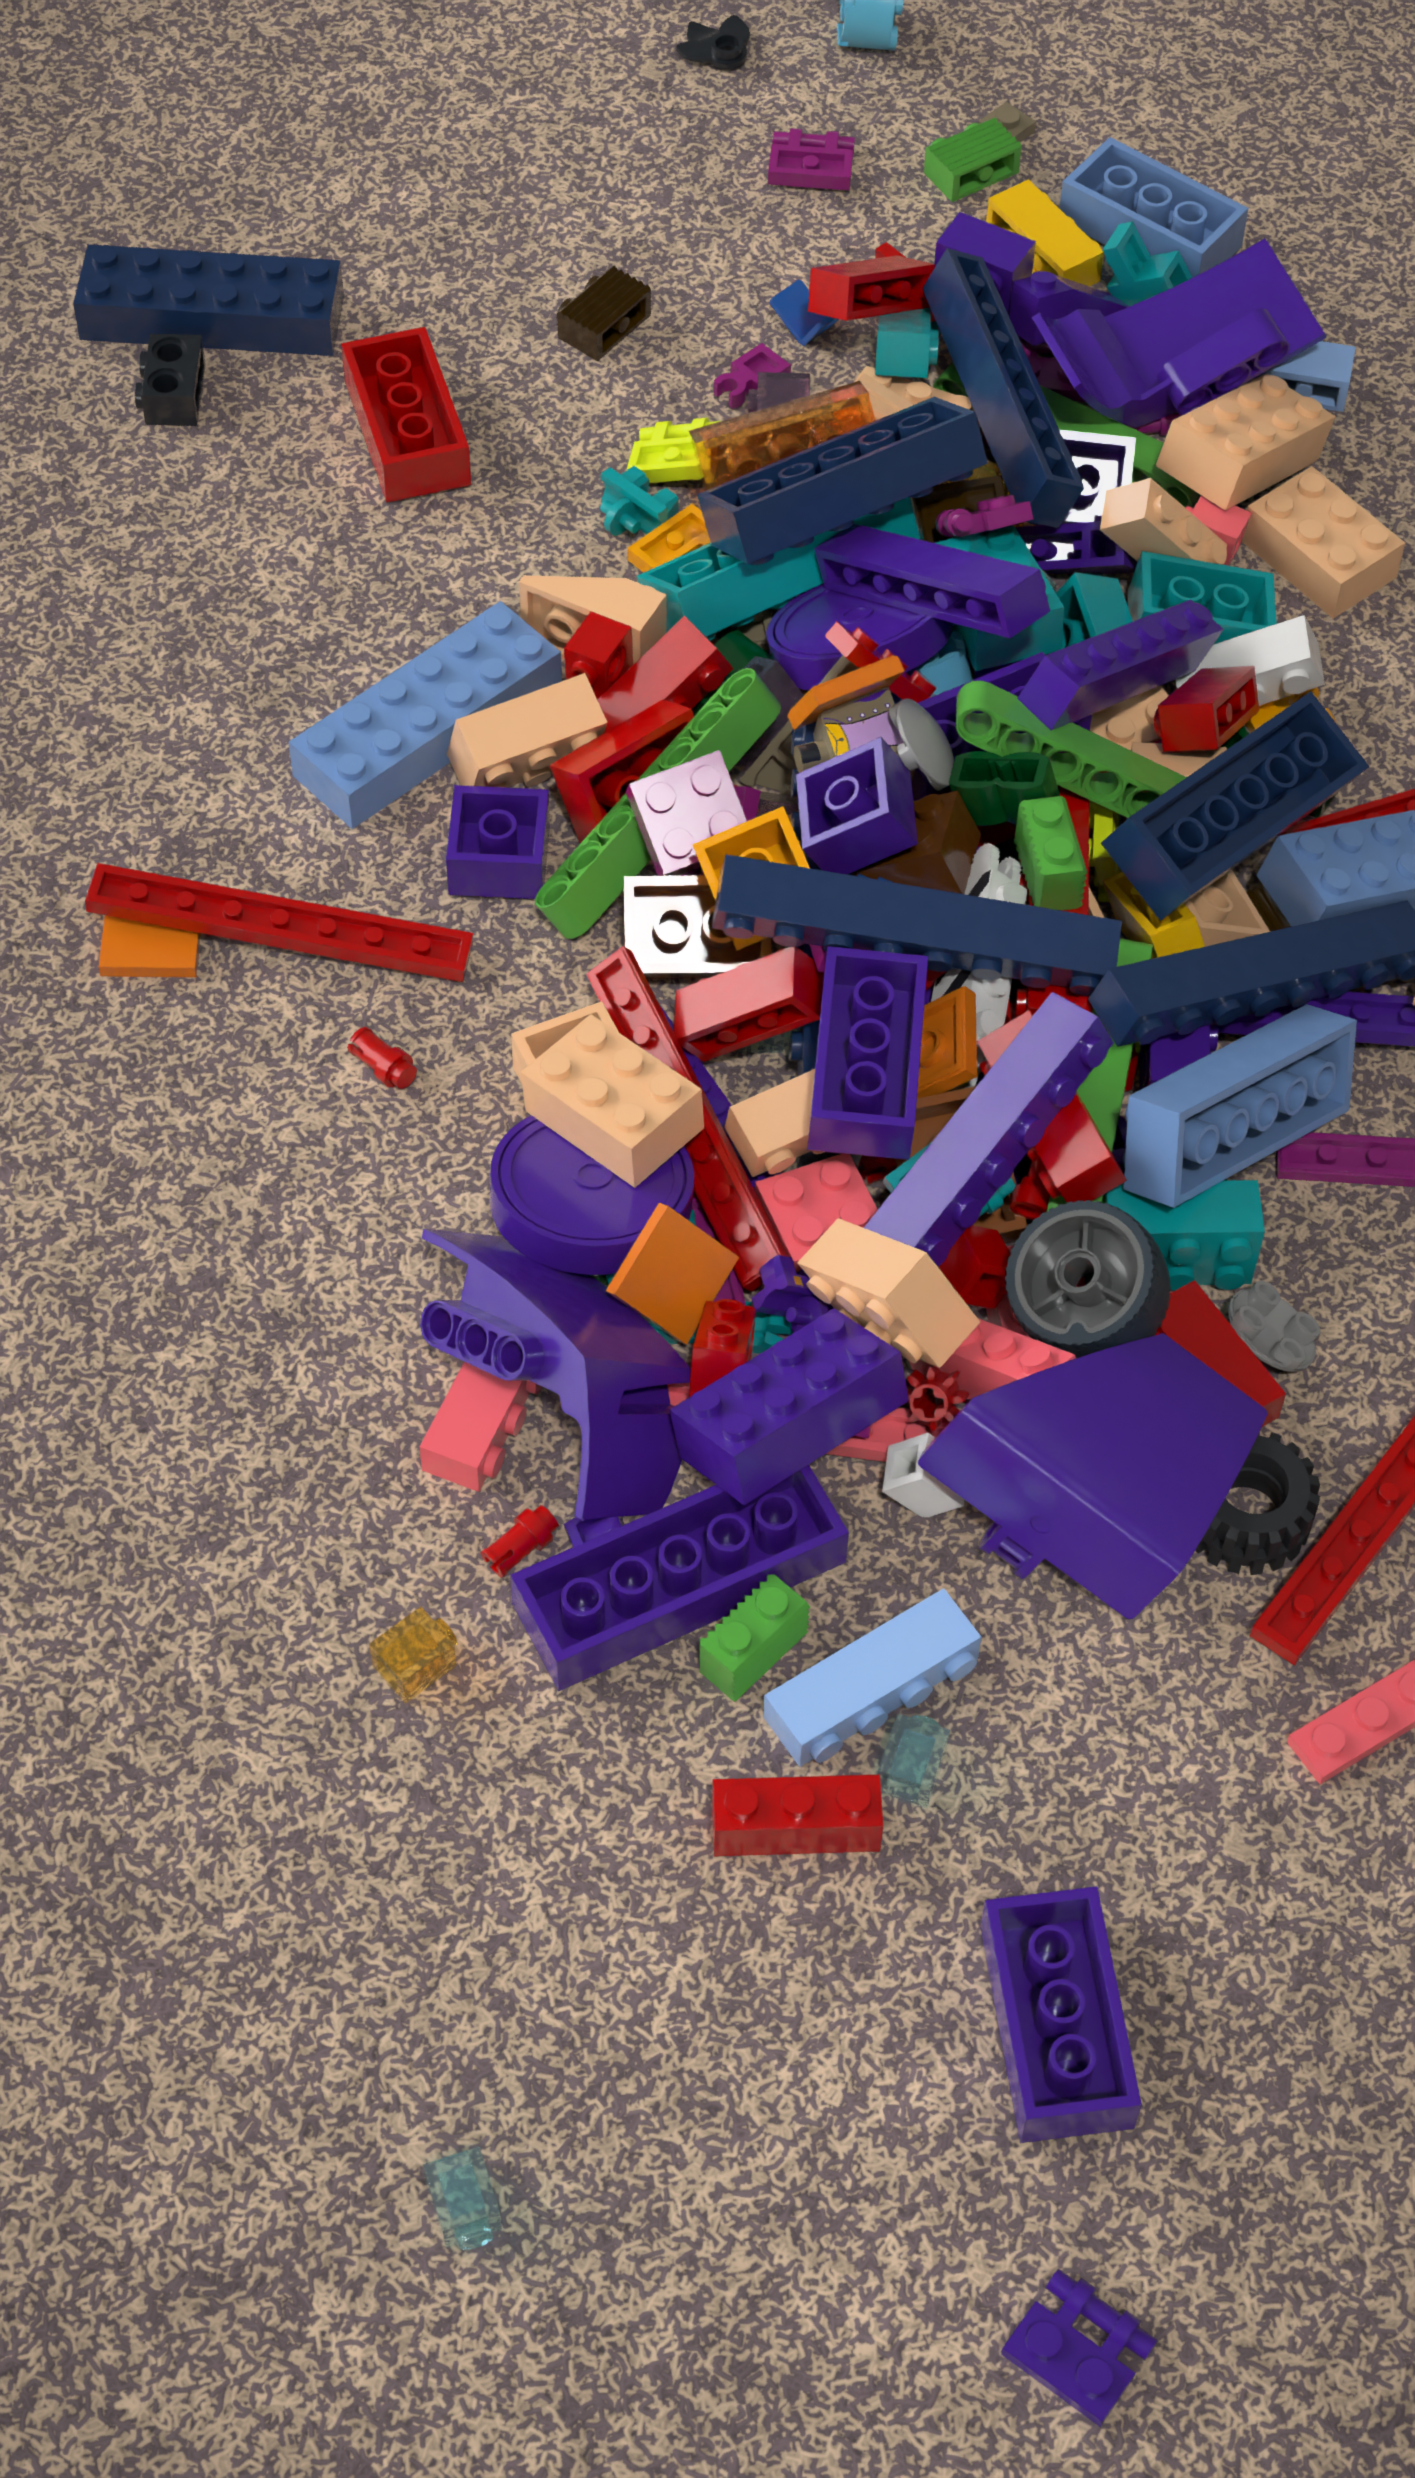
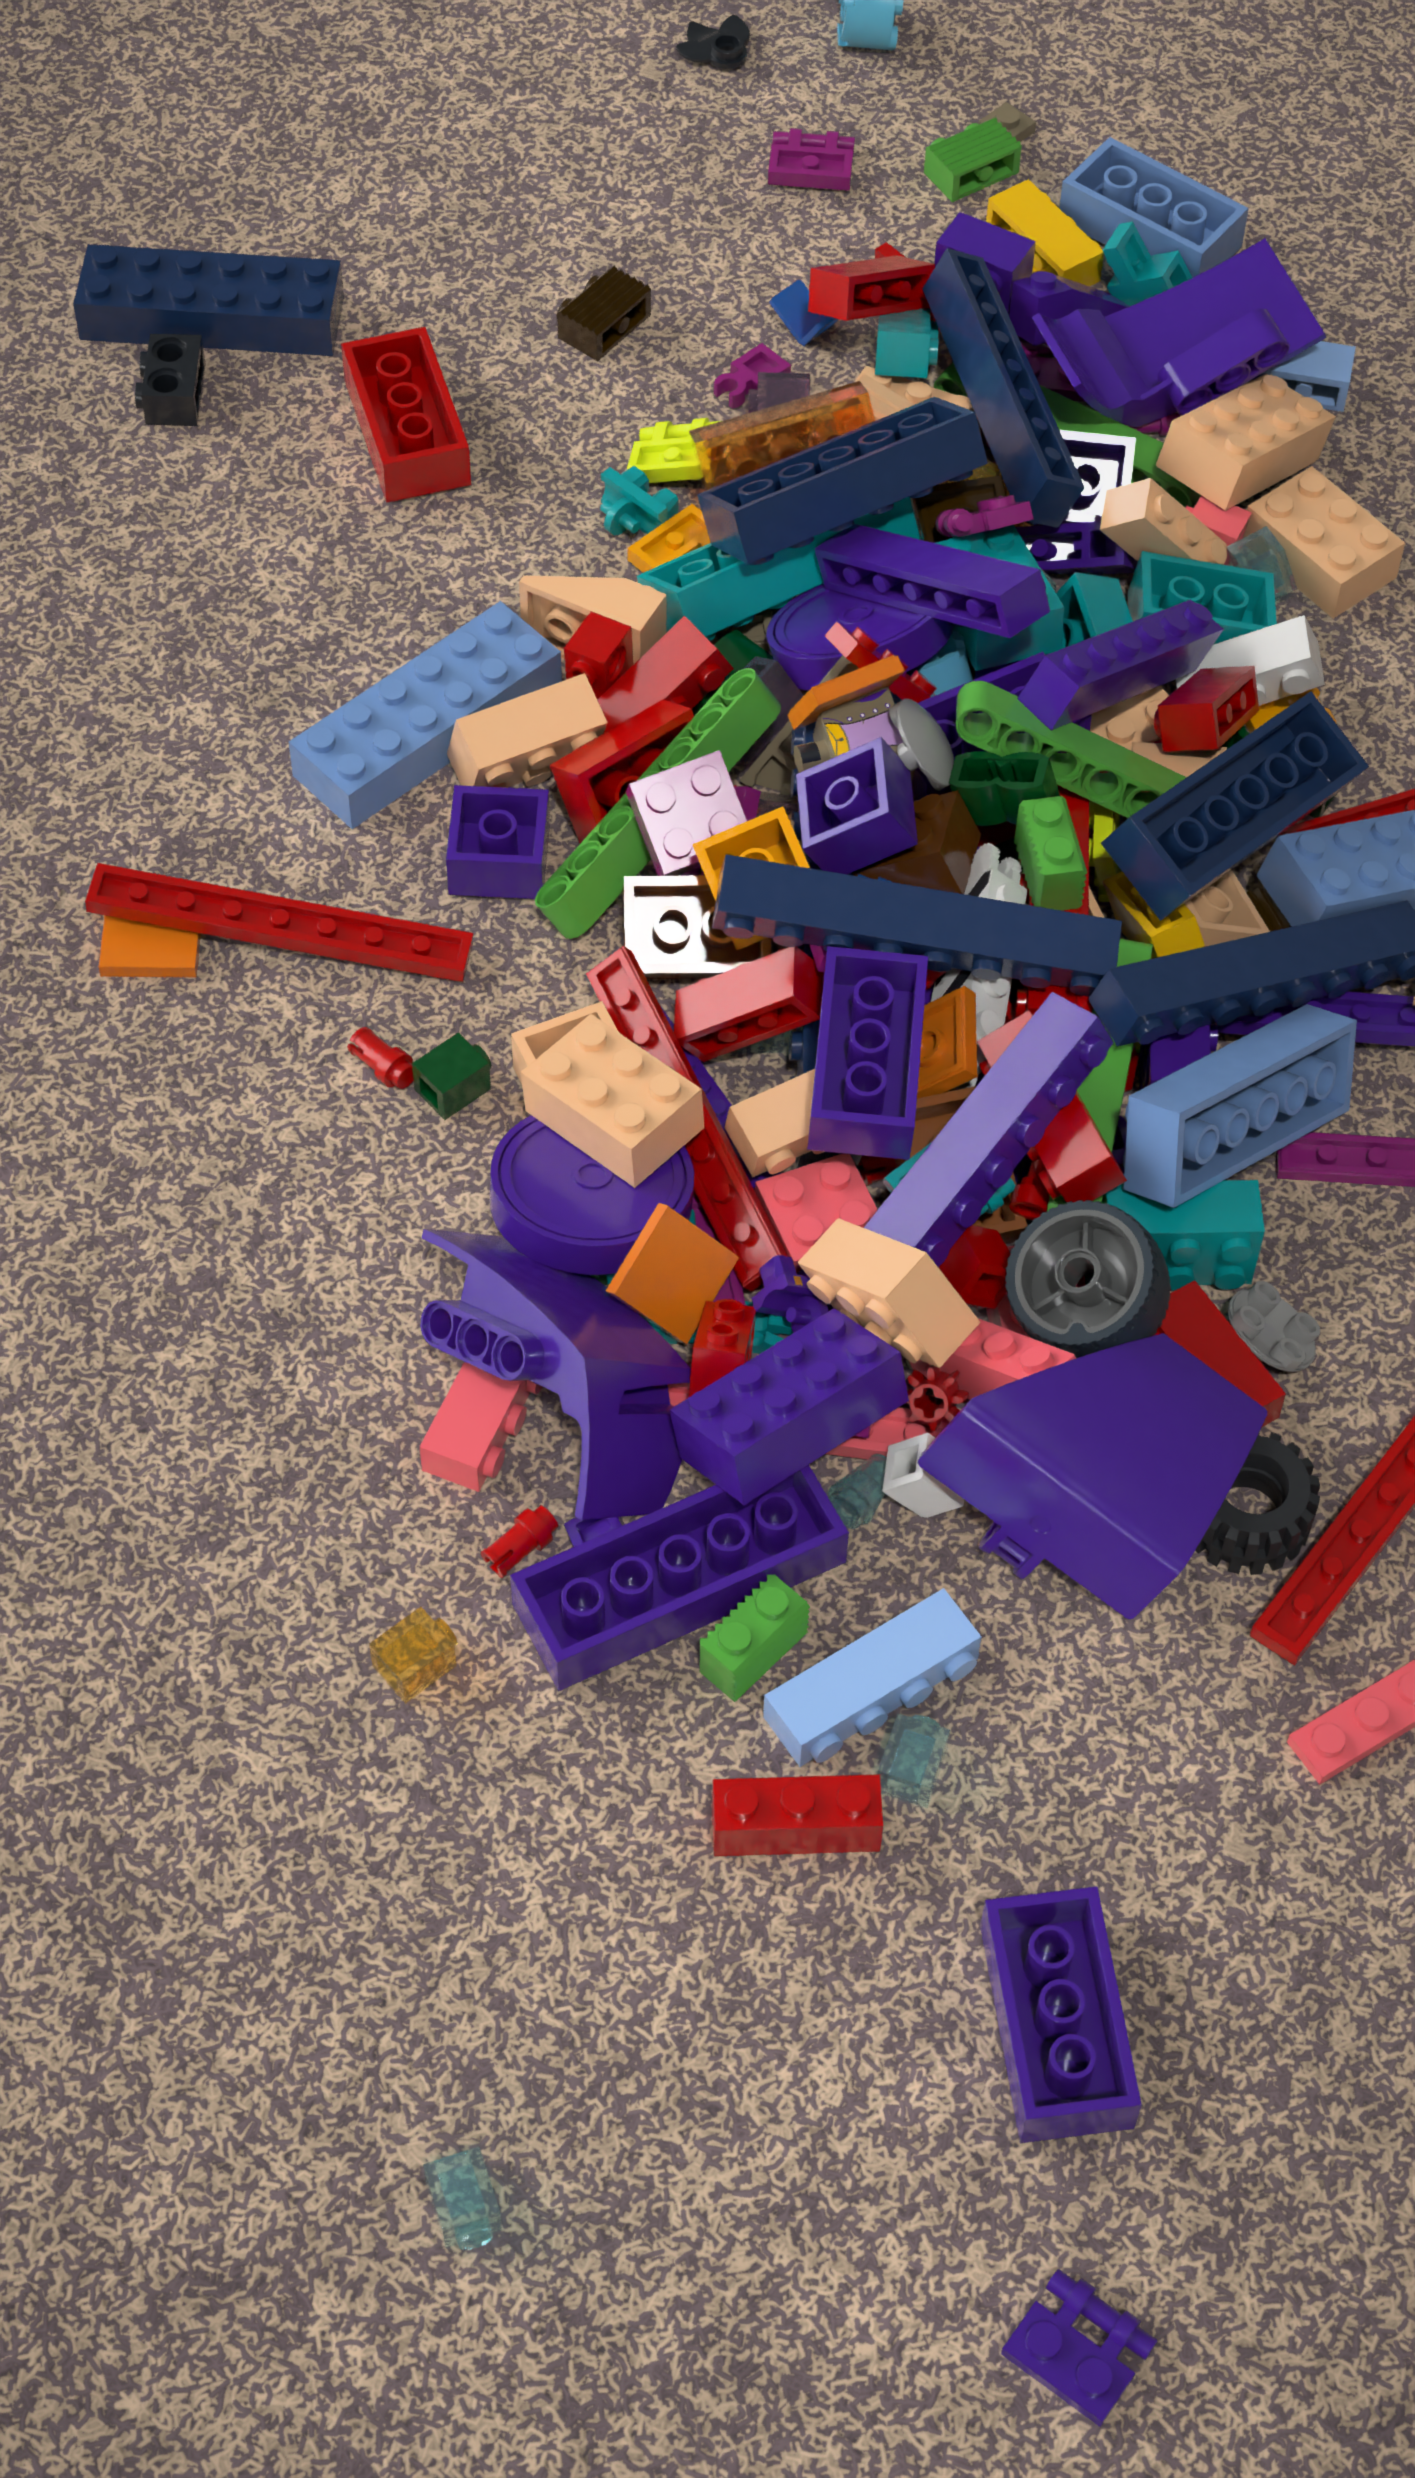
(452, 1075): none -> dark green brick
(859, 1492): none -> clear light blue cone
(1264, 553): none -> clear light blue brick

